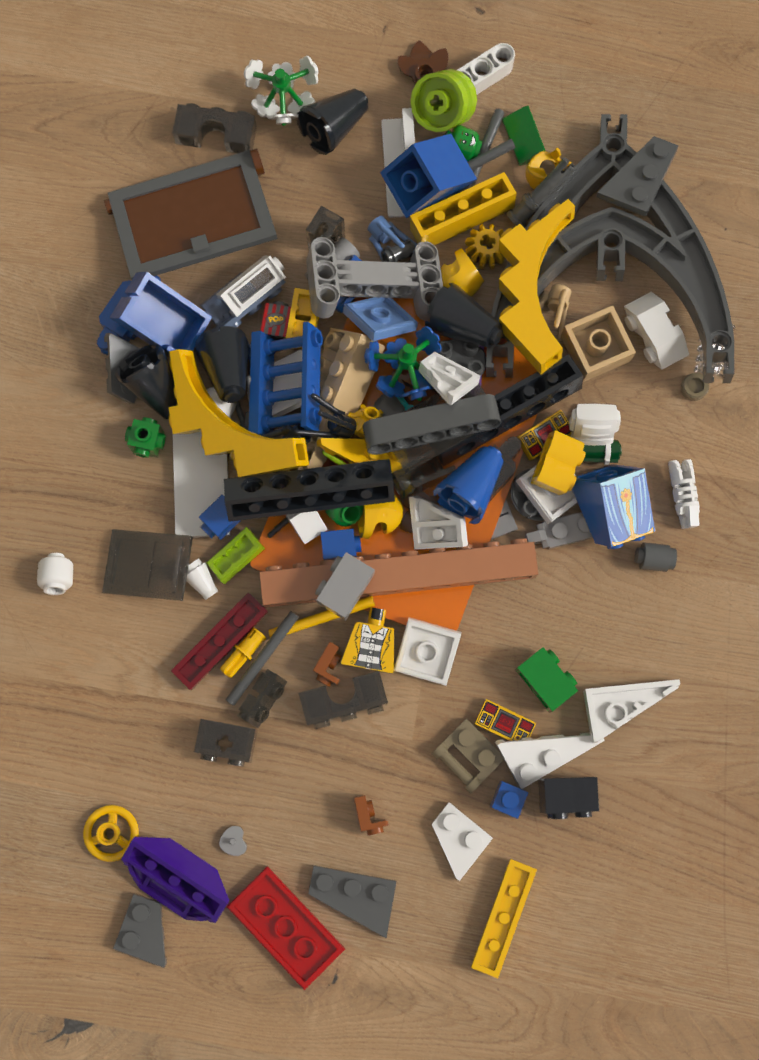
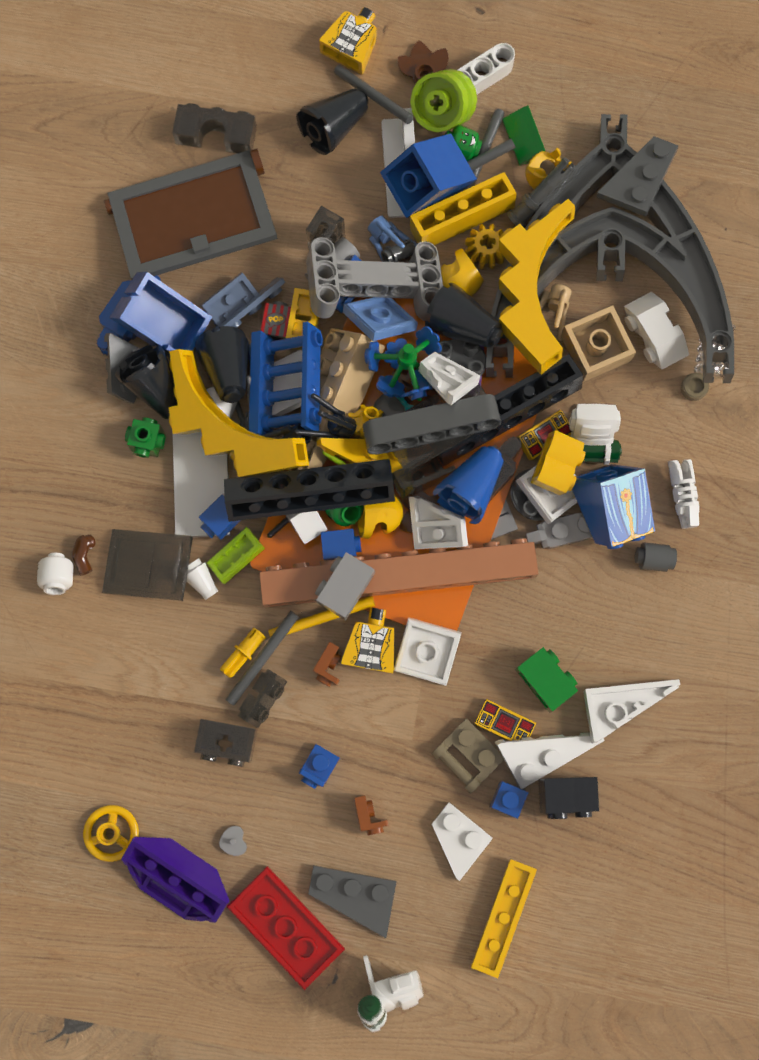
(80, 551): none -> reddish brown arm
(143, 931): dark grey wing -> none
(219, 641): dark red plate -> none
(252, 284): white window -> none
(282, 82): white plant -> none
(318, 767): none -> blue bracket
(321, 709): clear smoke arch -> none
(350, 40): none -> yellow torso
(373, 94): none -> dark grey bar
(387, 995): none -> white piece

